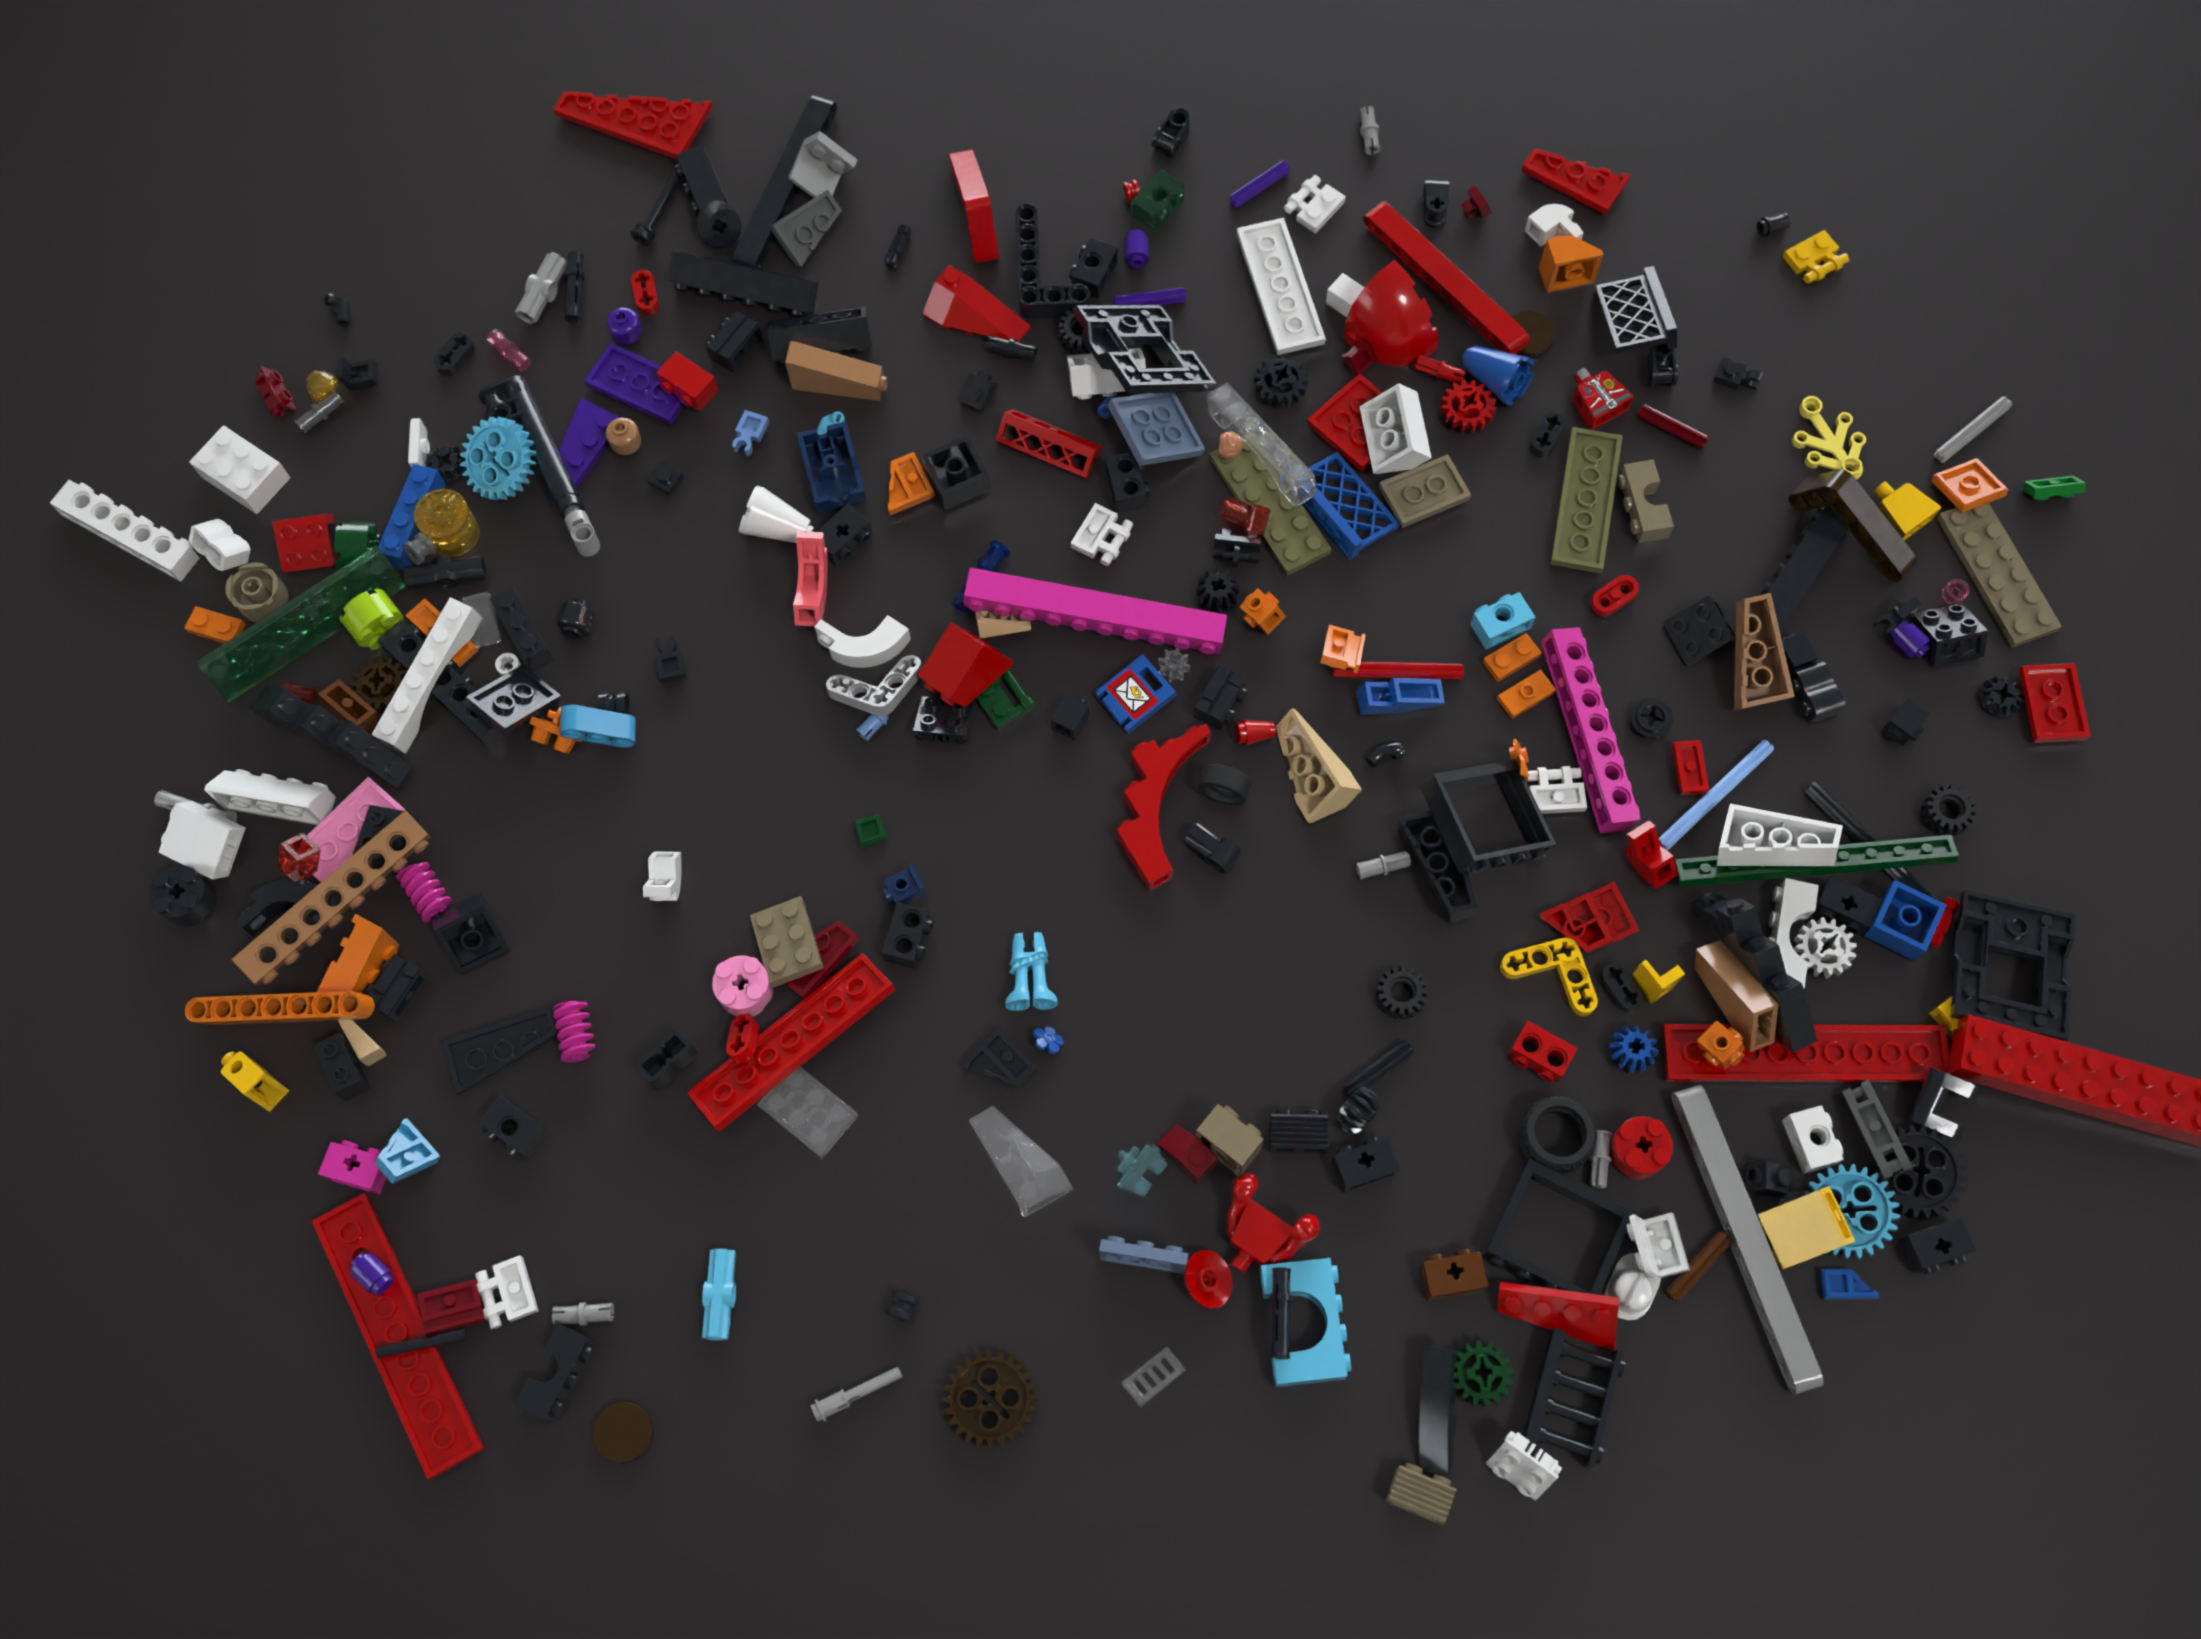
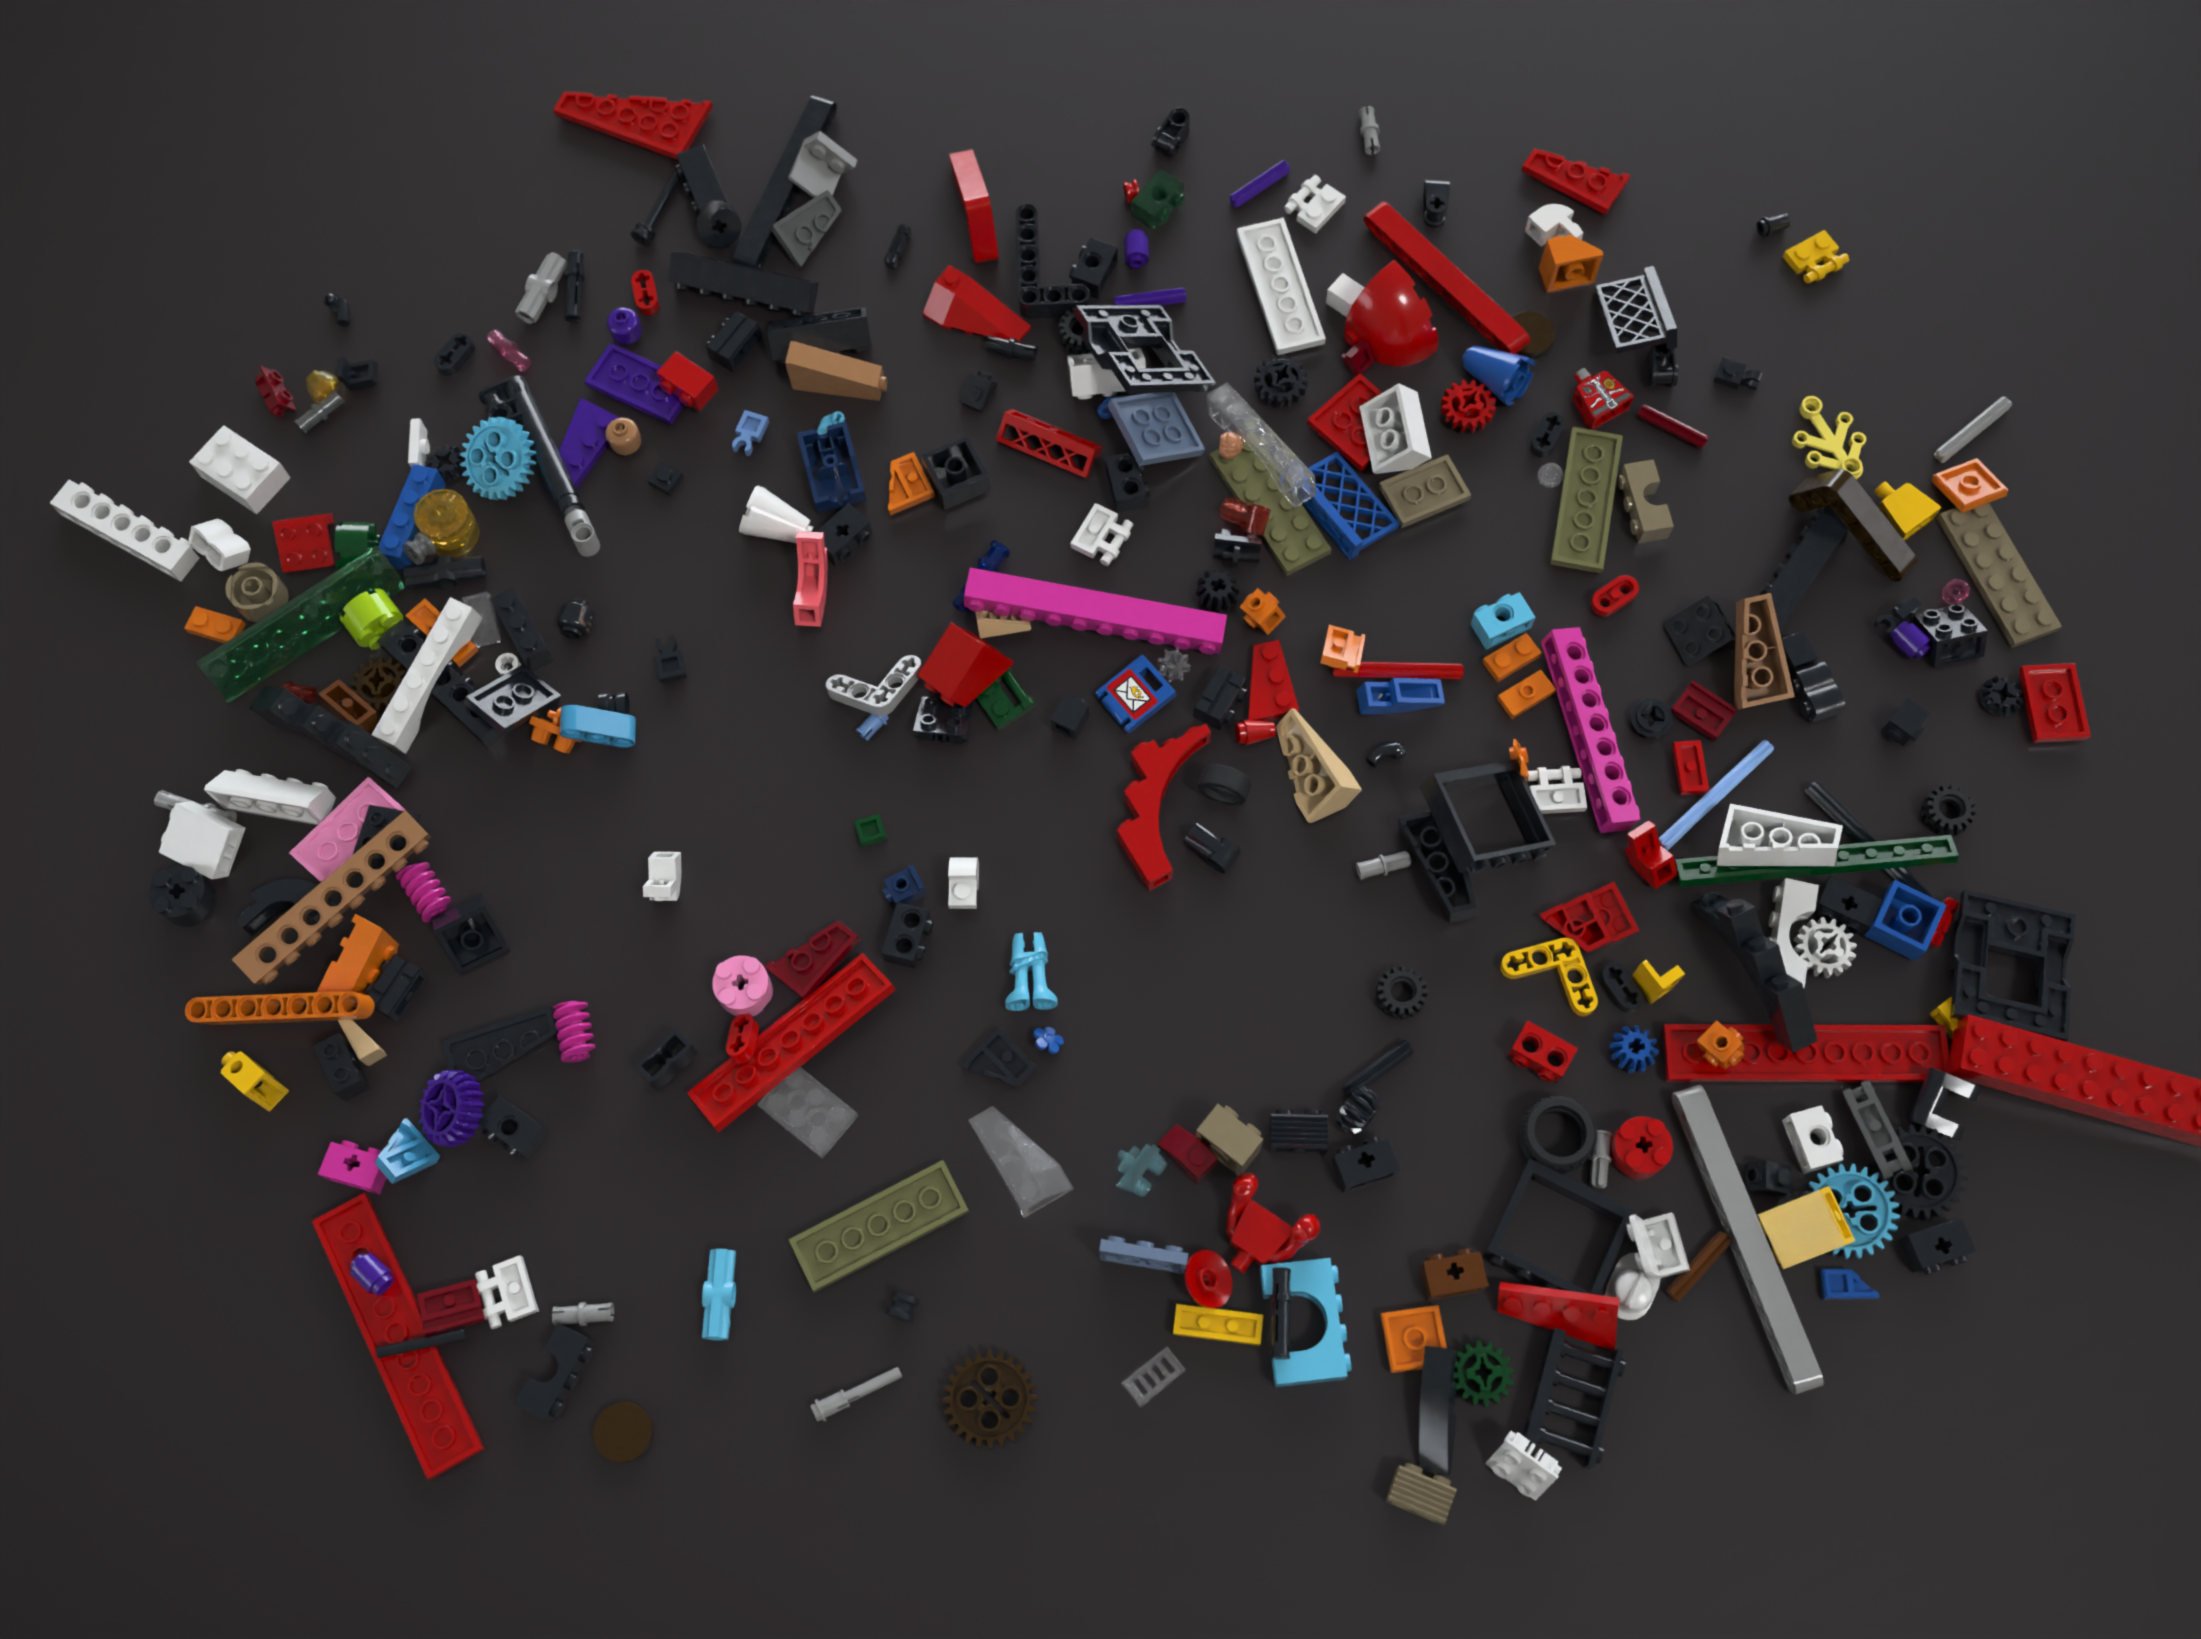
(298, 857): clear red brick -> none
(451, 1108): none -> dark purple gear
(786, 941): dark tan plate -> none
(866, 650): white arch -> none
(878, 1226): none -> olive plate
(963, 882): none -> white brick
(1218, 1324): none -> yellow plate
(1271, 685): none -> red wing
(1408, 1334): none -> orange plate
(1440, 369): red axle -> none
(1476, 203): dark red tile -> none
(1550, 475): none -> clear plate
(1703, 710): none -> dark red plate
(1738, 995): medium nougat slope -> none
(2059, 486): green plate -> none

